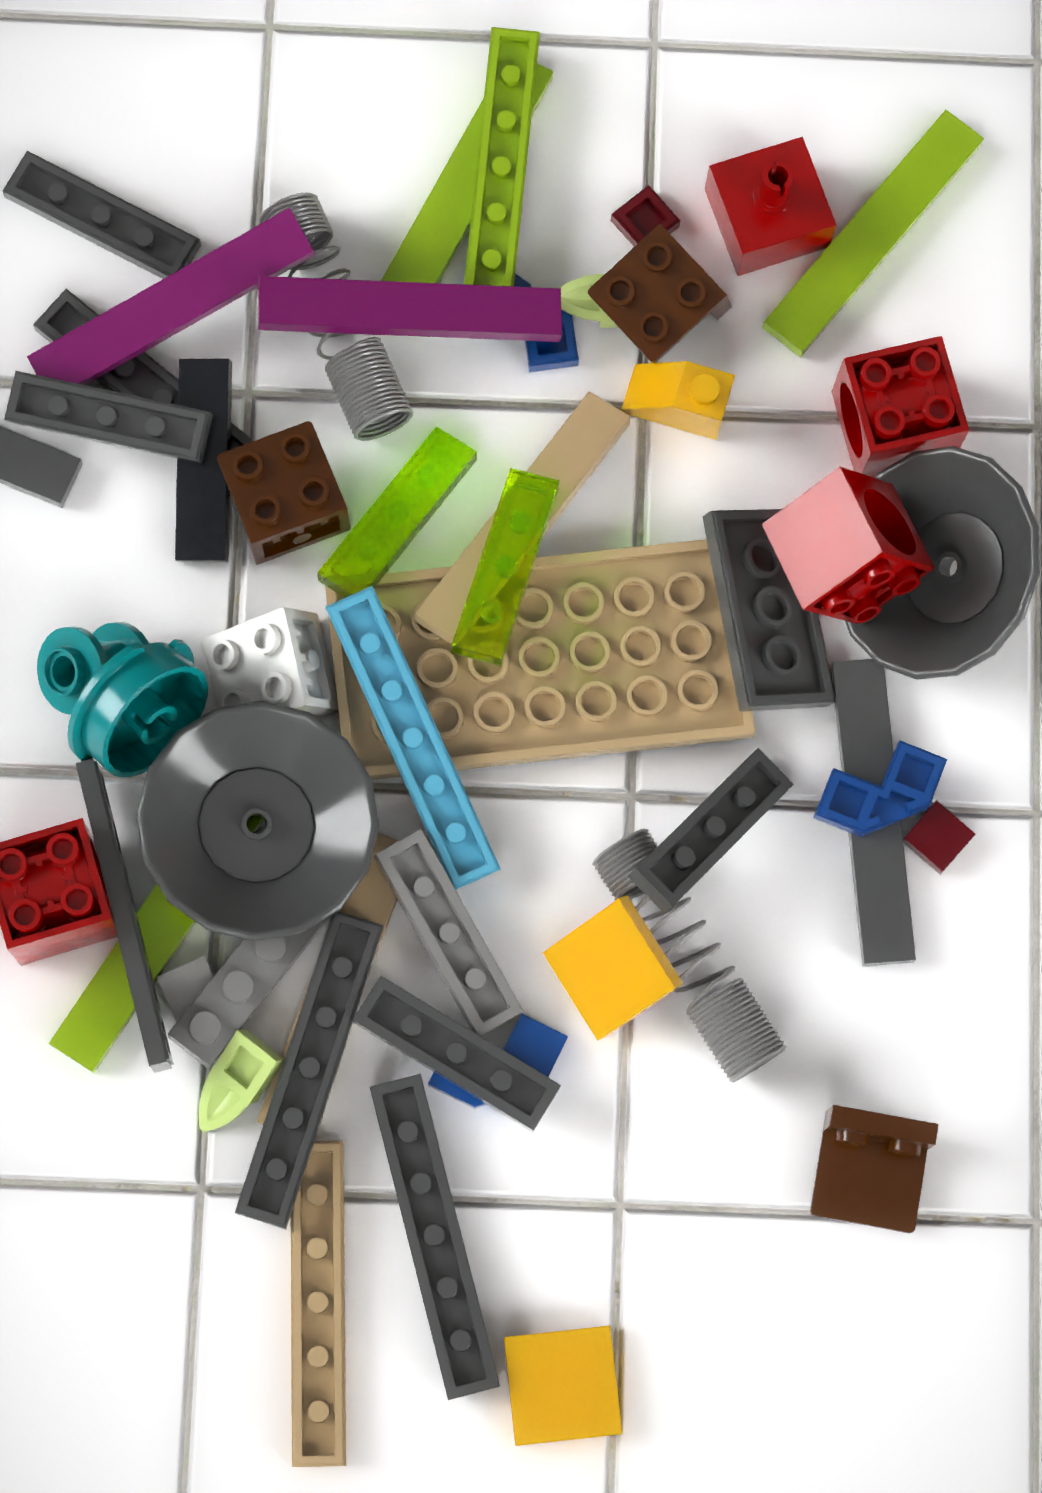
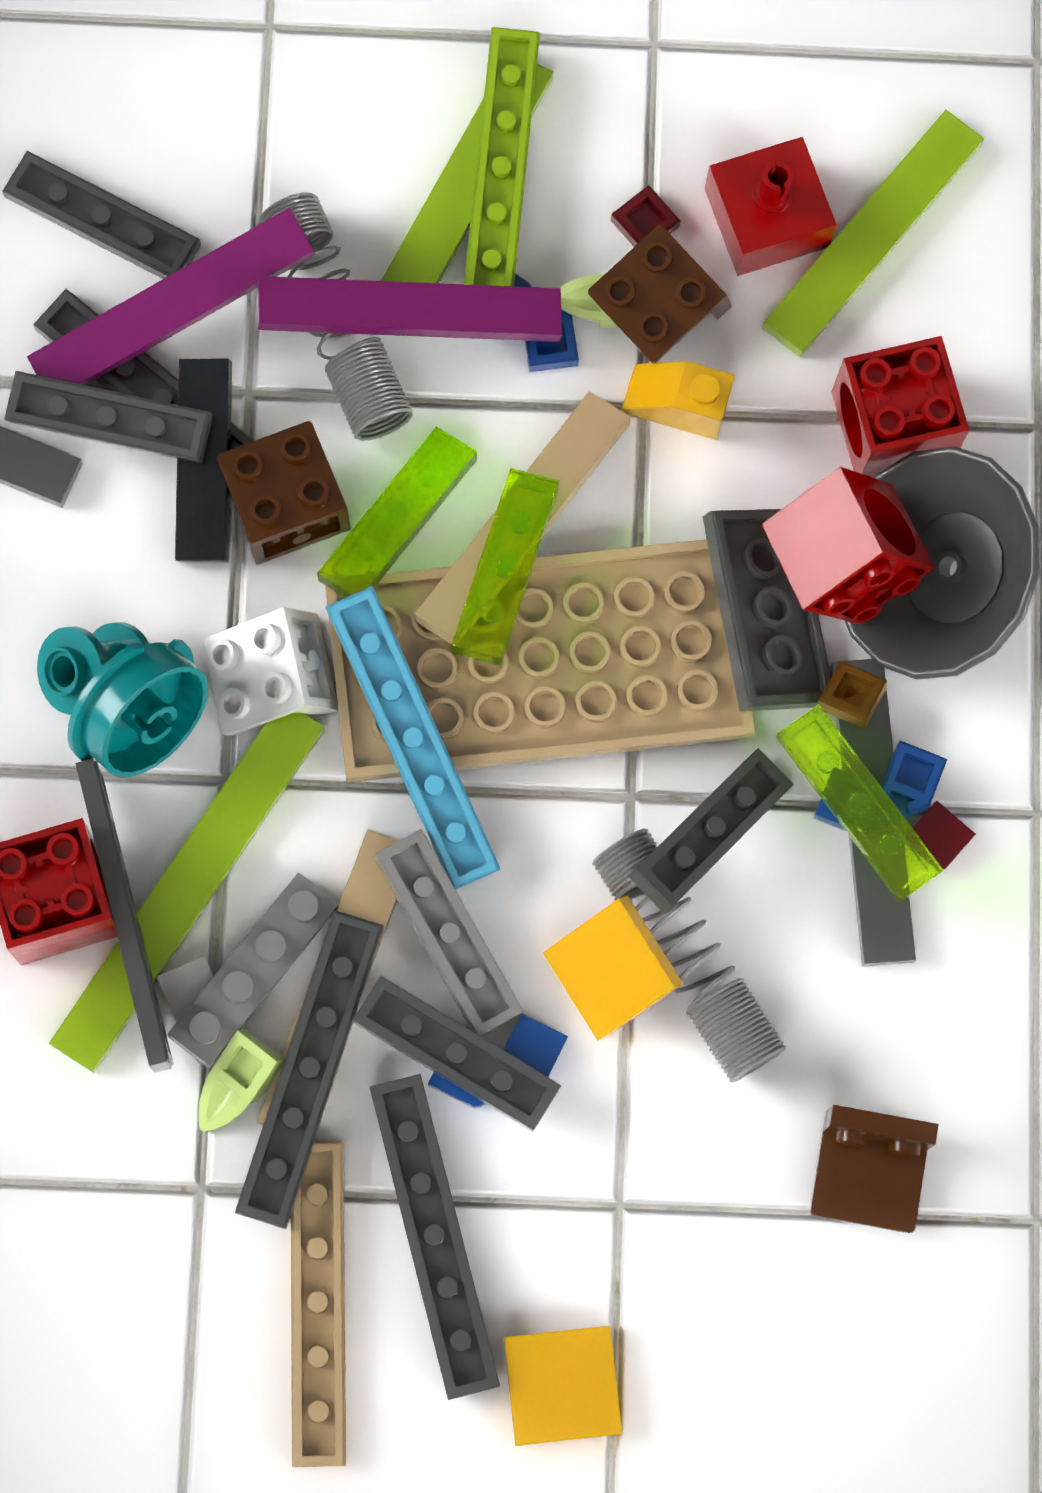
(269, 766): dark grey dish -> none
(852, 694): none -> pearl gold tile
(859, 803): none -> clear neon green tile

